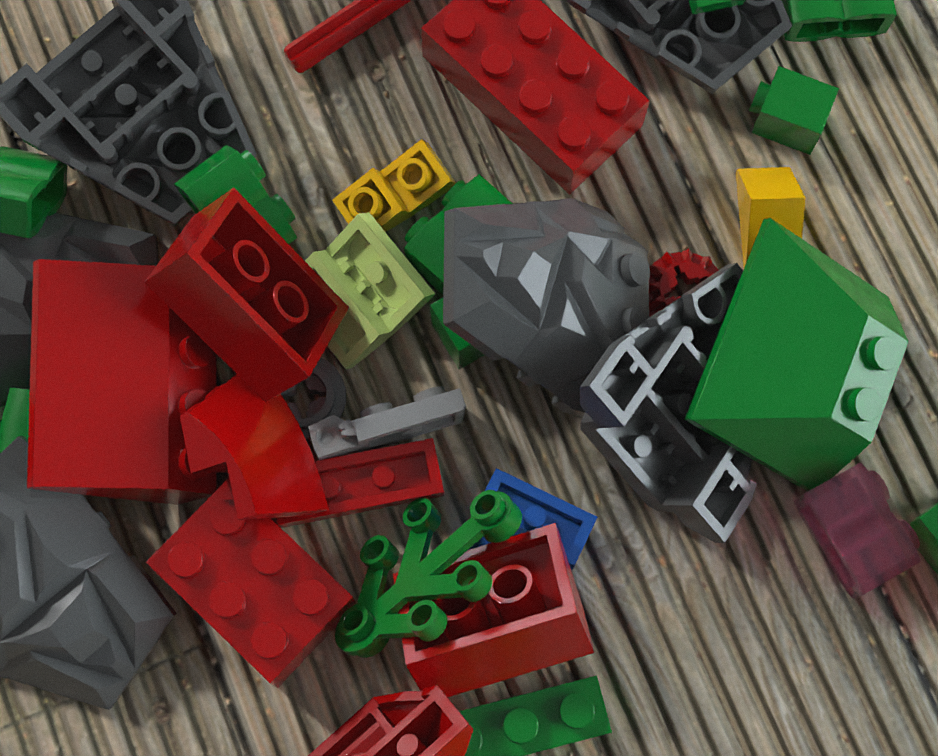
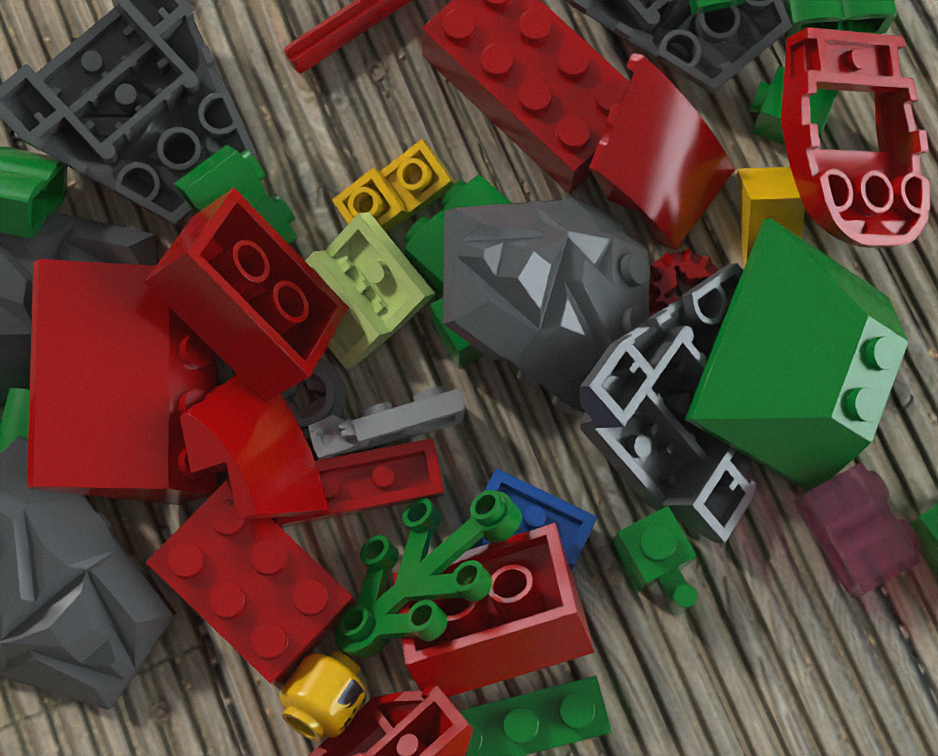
(322, 695): none -> yellow head
(655, 553): none -> green brick
(659, 155): none -> red slope
(856, 194): none -> red slope

